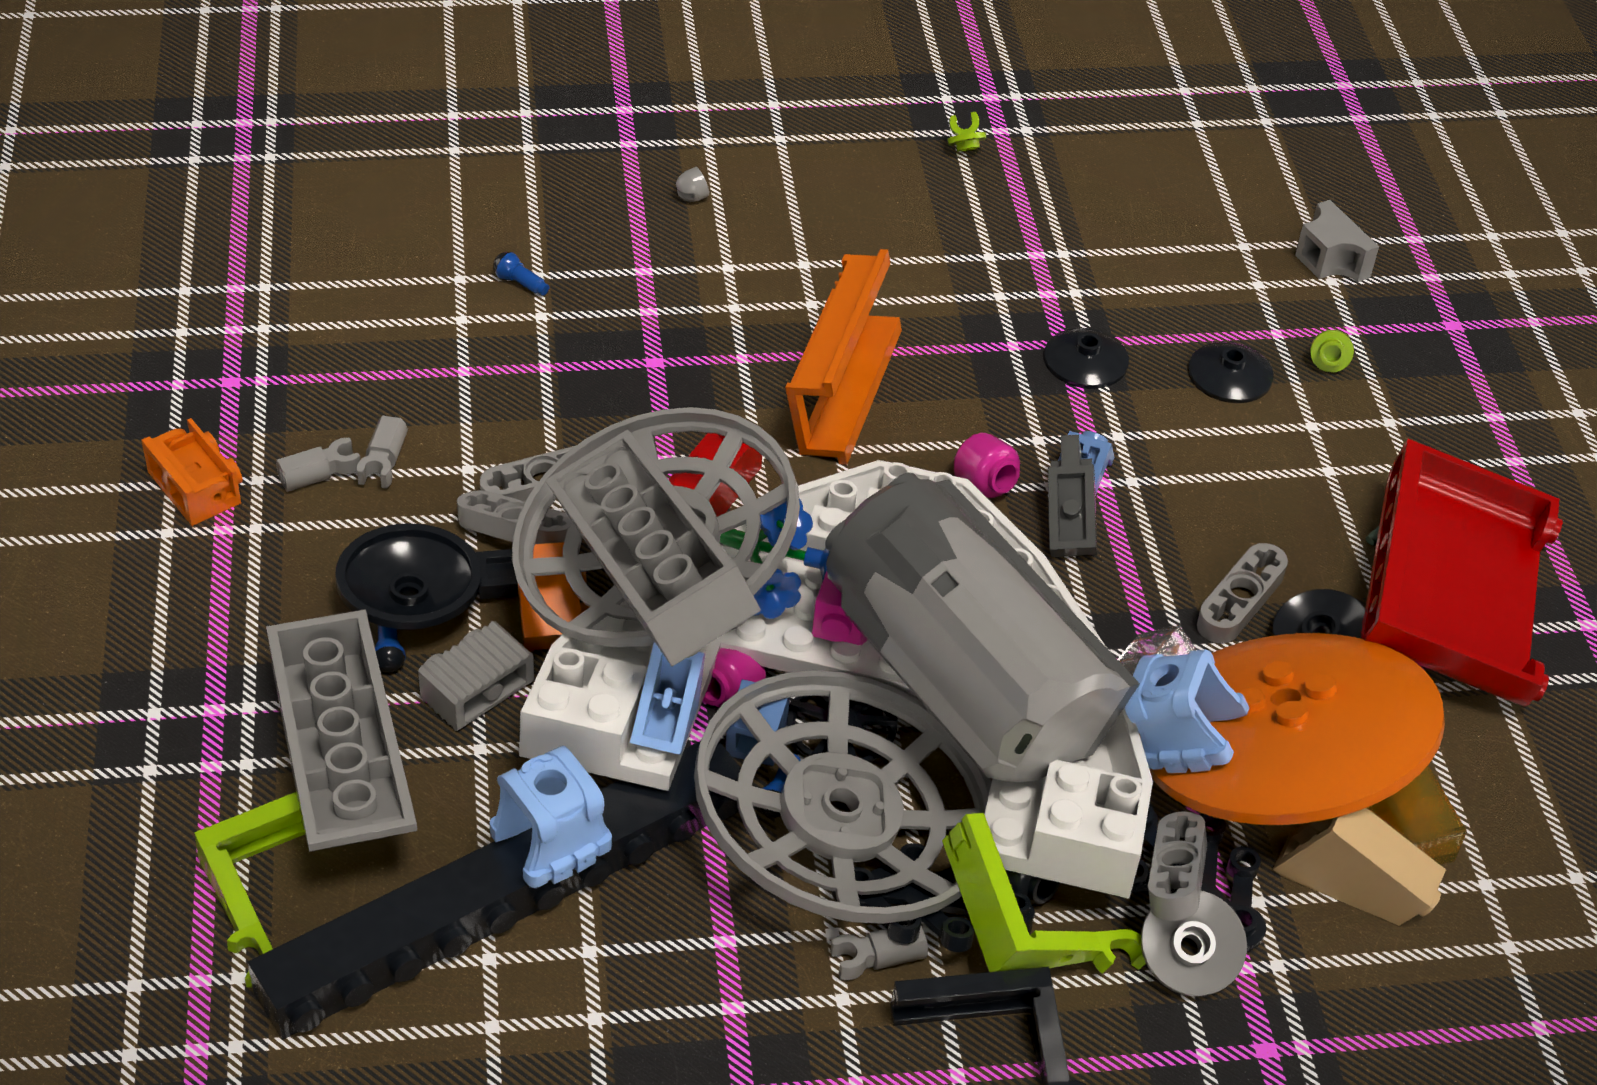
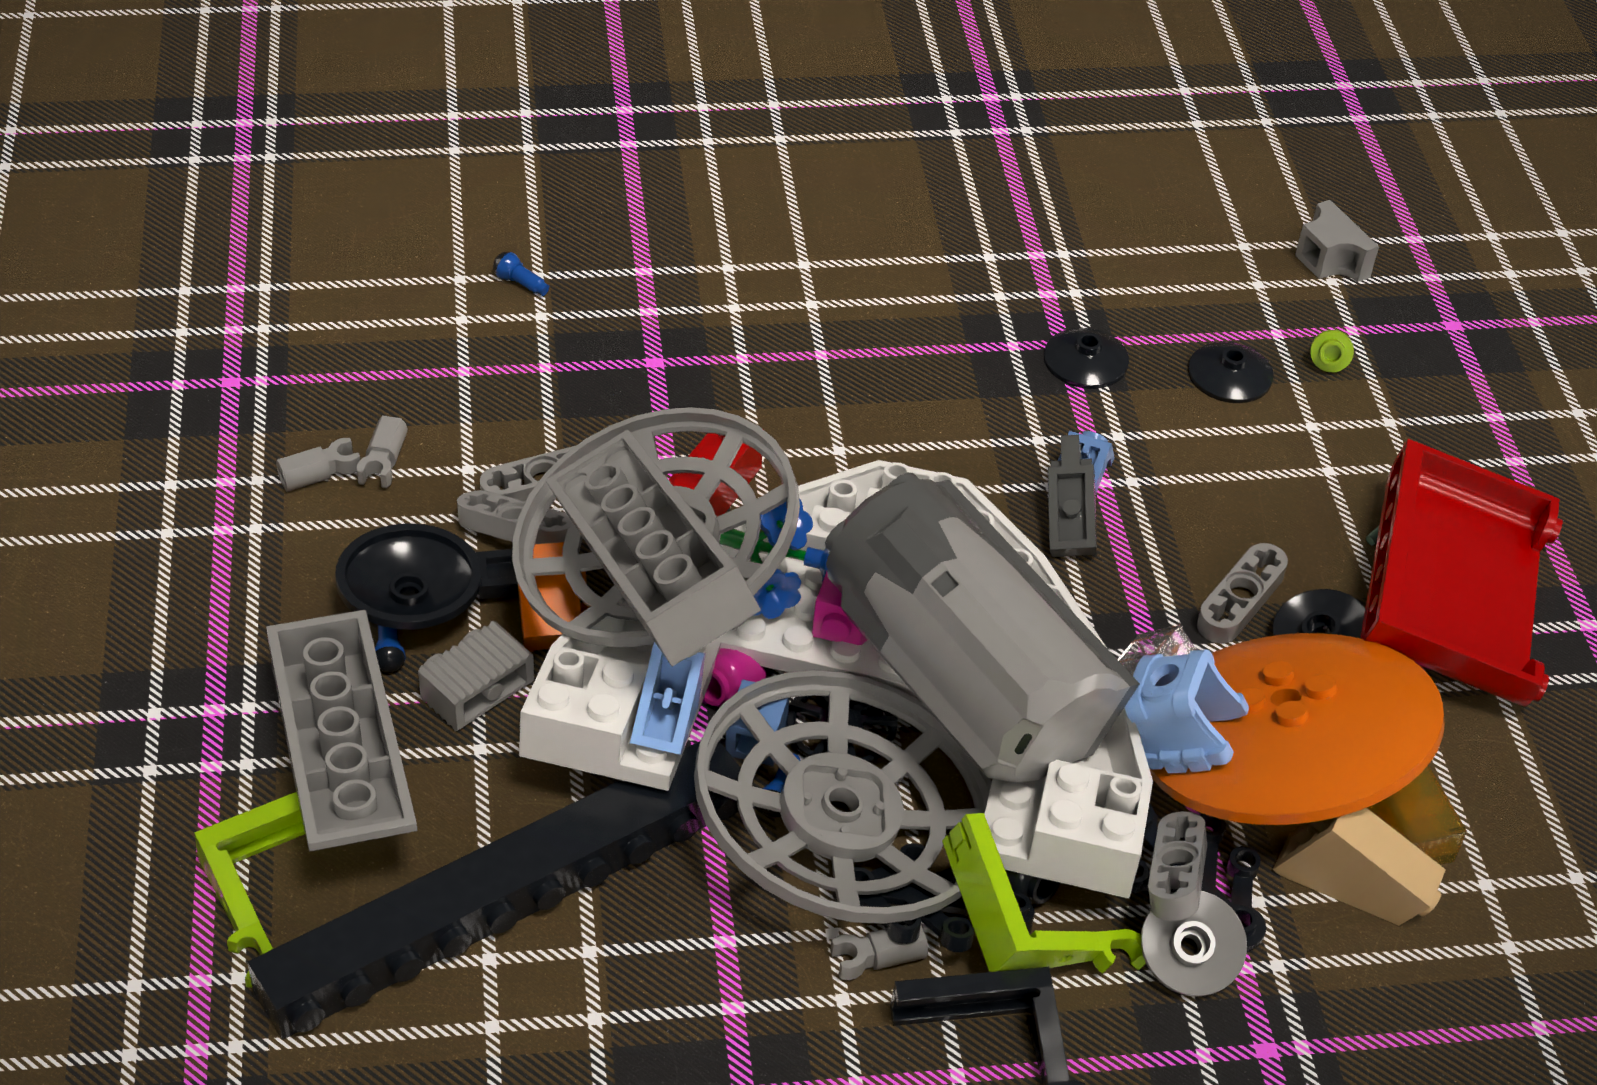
(193, 472): orange hinge -> none
(563, 810): light blue piece -> none
(692, 185): light grey hinge -> none
(843, 361): orange piece -> none
(968, 138): lime plate -> none
(988, 464): dark pink head -> none

